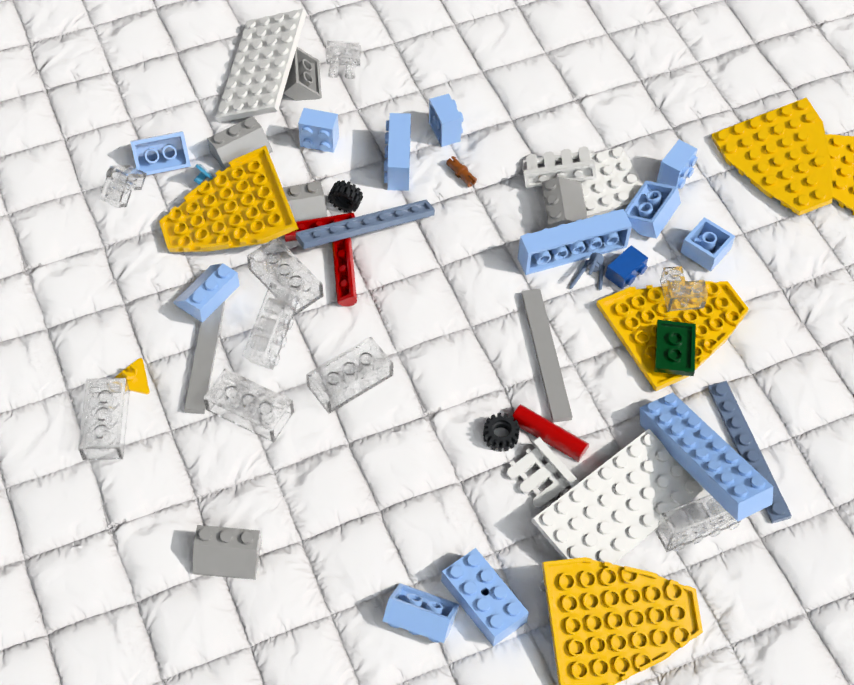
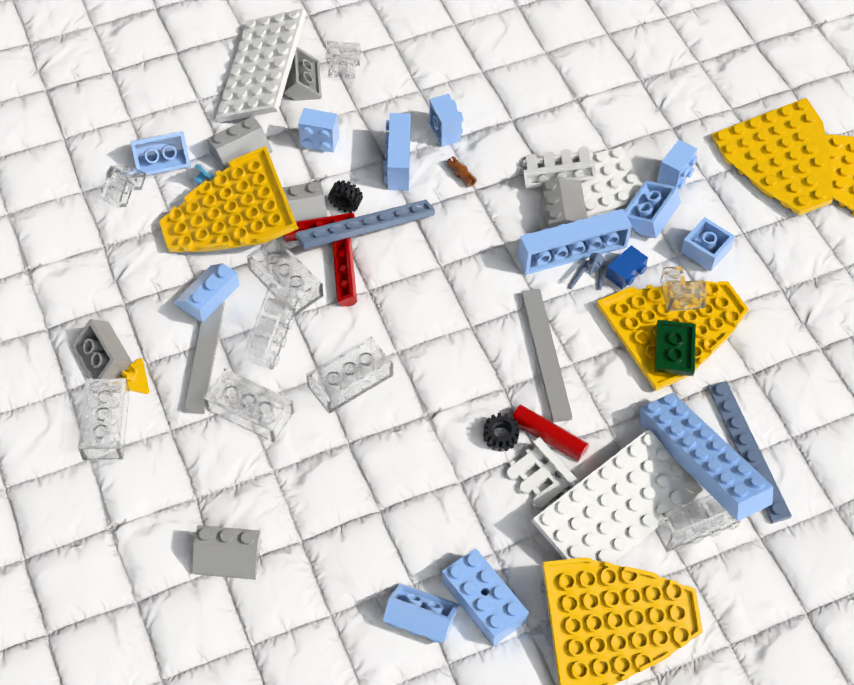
(100, 351): none -> light grey slope

